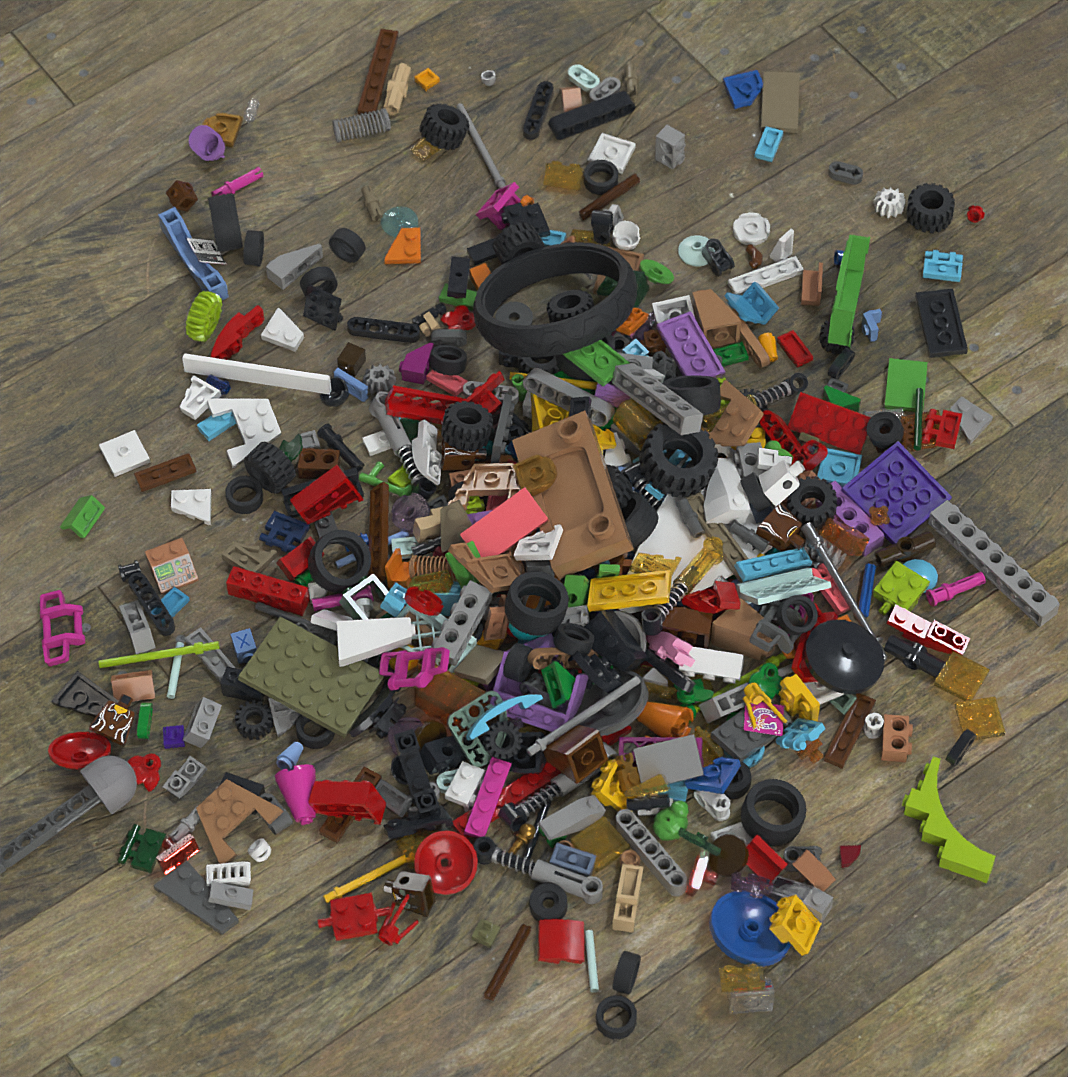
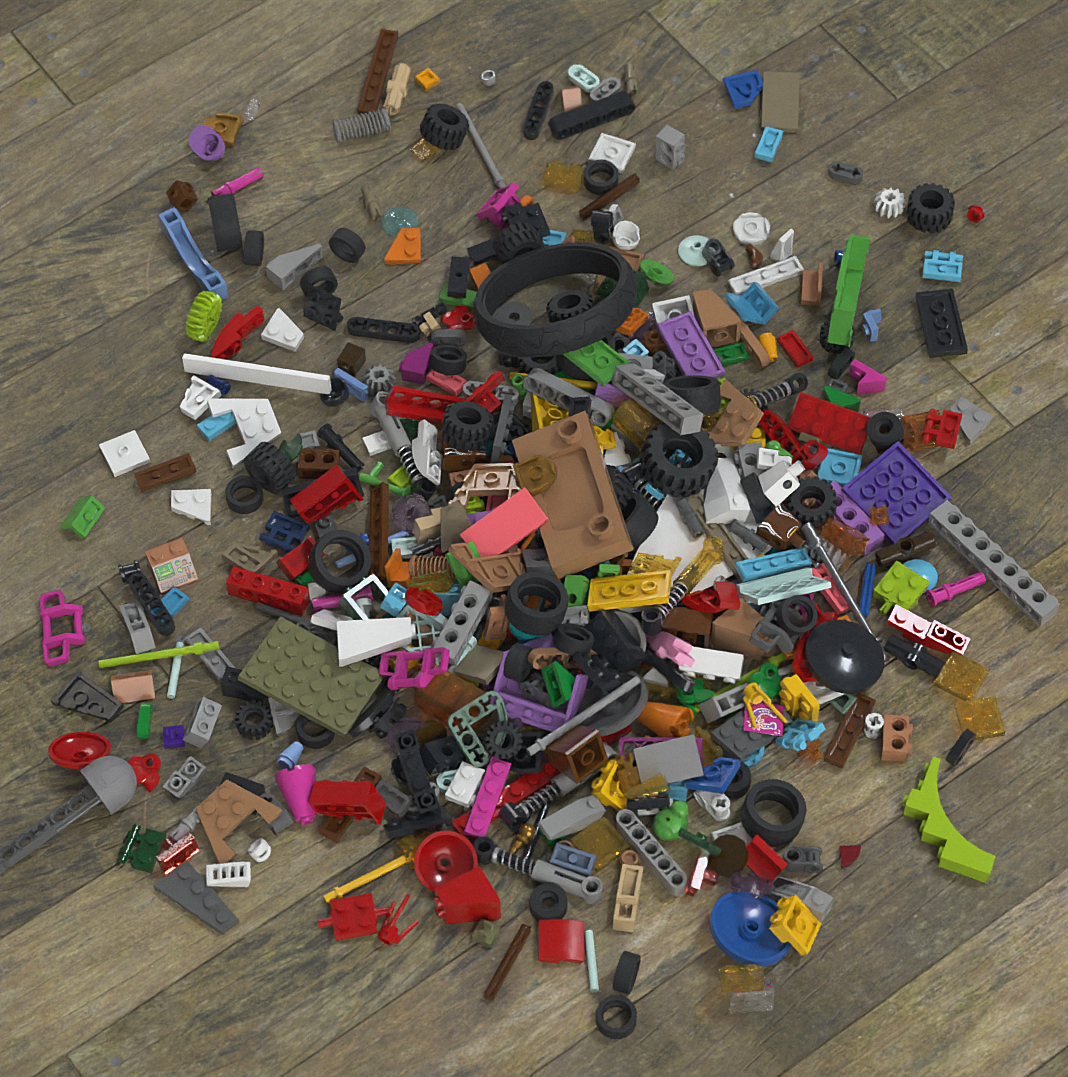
(114, 720): reddish brown torso -> none
(206, 251): sticker -> none
(230, 895): light grey plate -> none
(243, 645): medium blue brick -> none
(419, 889): dark brown torso -> none
(467, 899): none -> red slope
(480, 725): medium azure slope -> none
(539, 546): white wing -> none
(814, 871): nougat slope -> none
(869, 379): none -> dark pink slope
(902, 382): bright green tile -> none
(918, 419): dark green bar -> none

